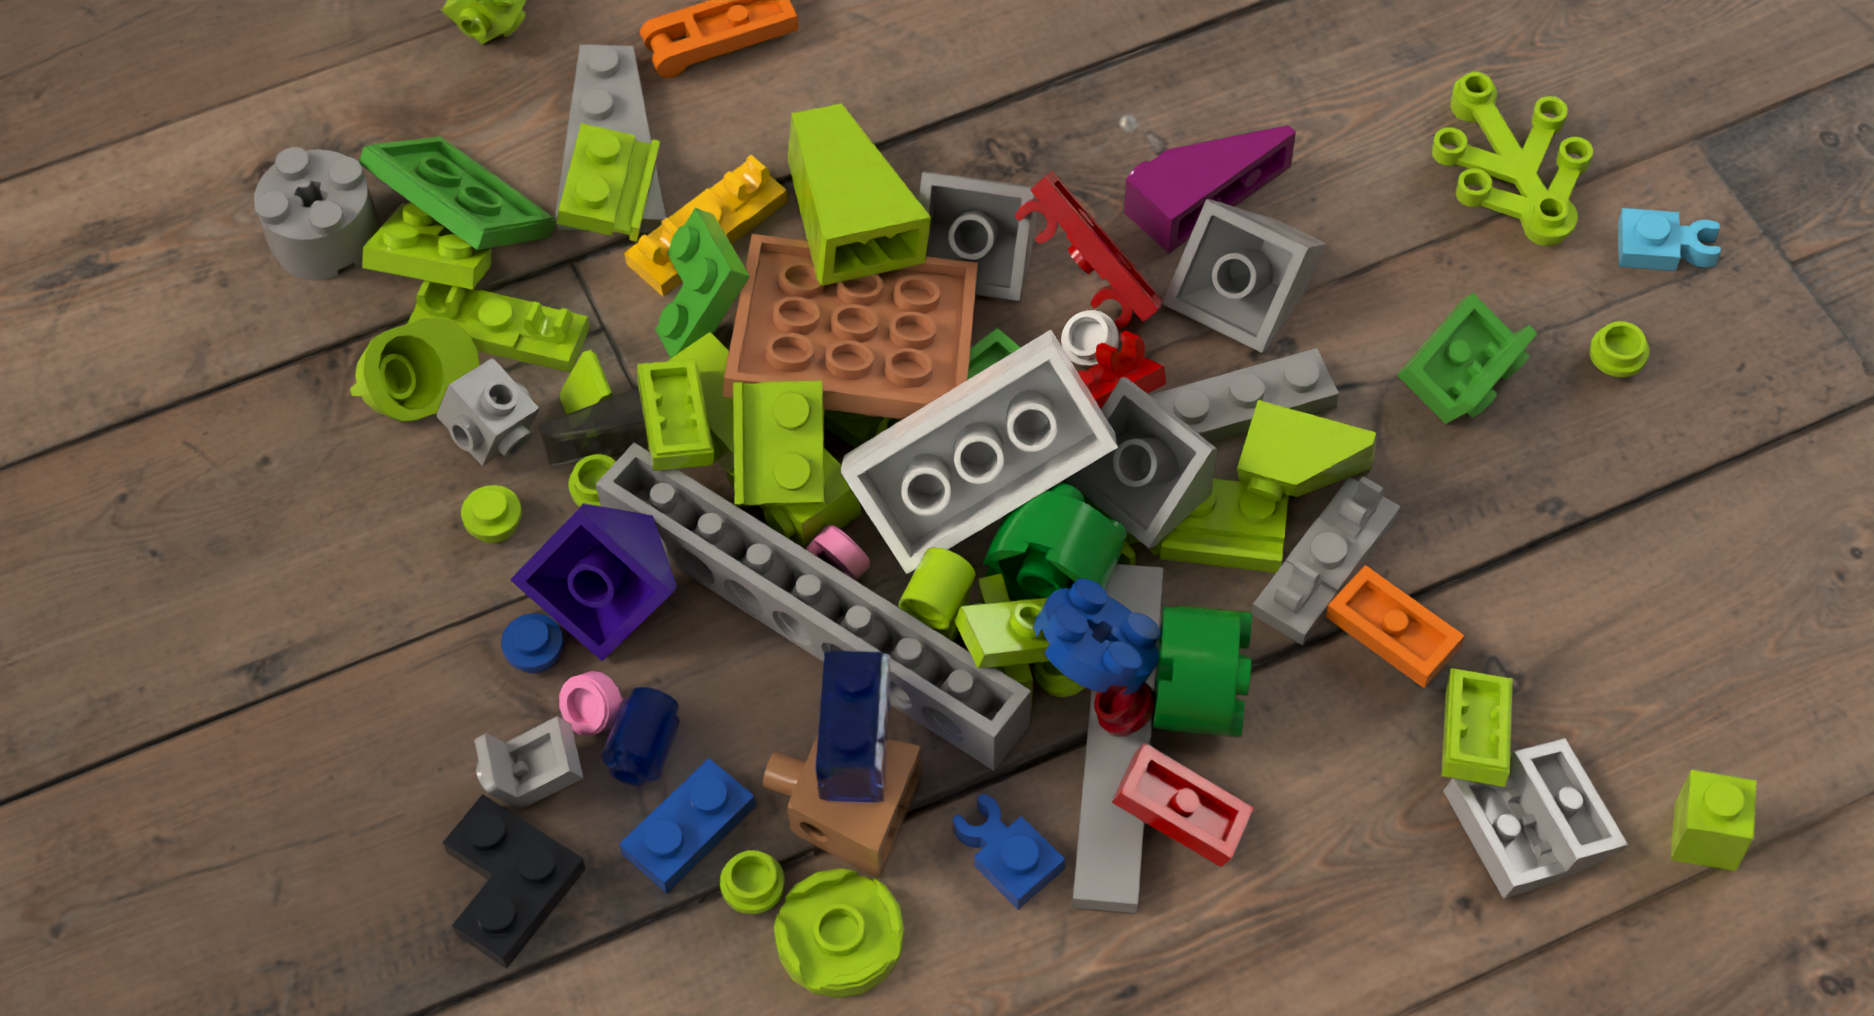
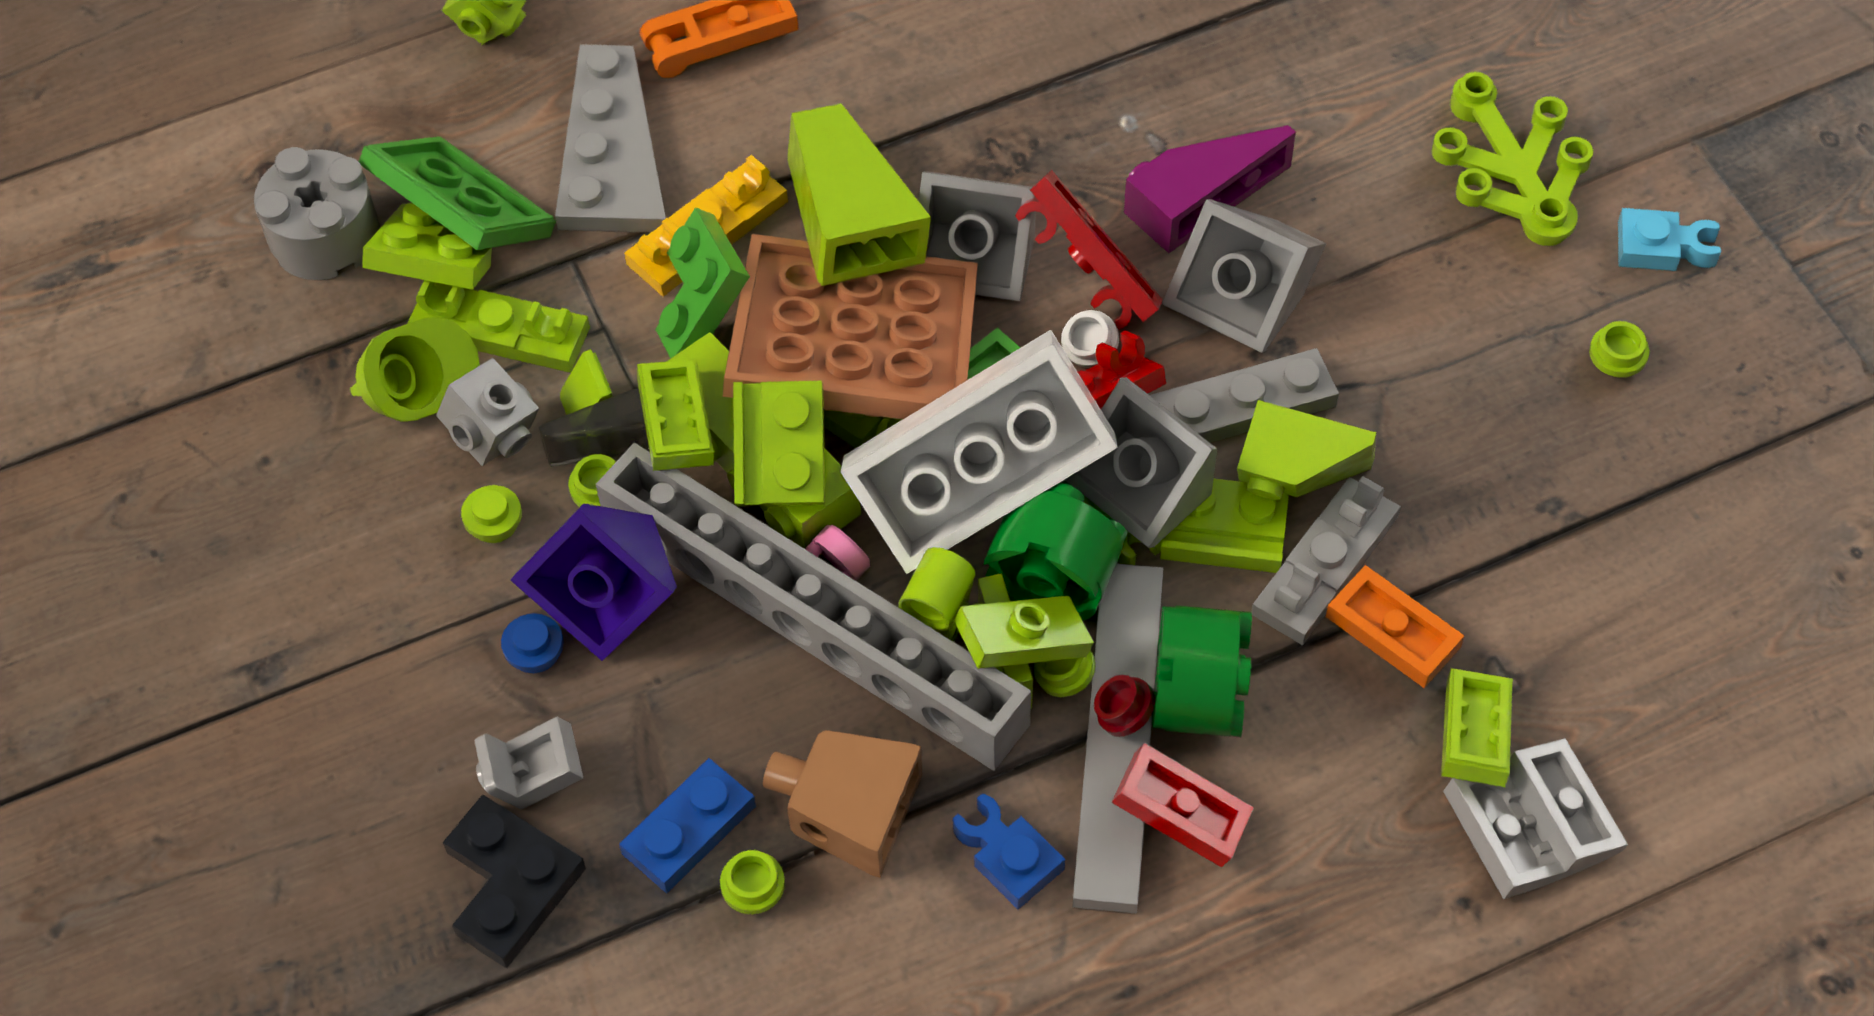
(590, 702): bright pink tile -> none
(608, 182): lime plate -> none
(641, 736): clear blue brick -> none
(839, 933): lime tile -> none
(853, 726): clear blue brick -> none
(1098, 638): blue plate -> none
(1465, 360): bright green bracket -> none
(1713, 820): lime brick -> none

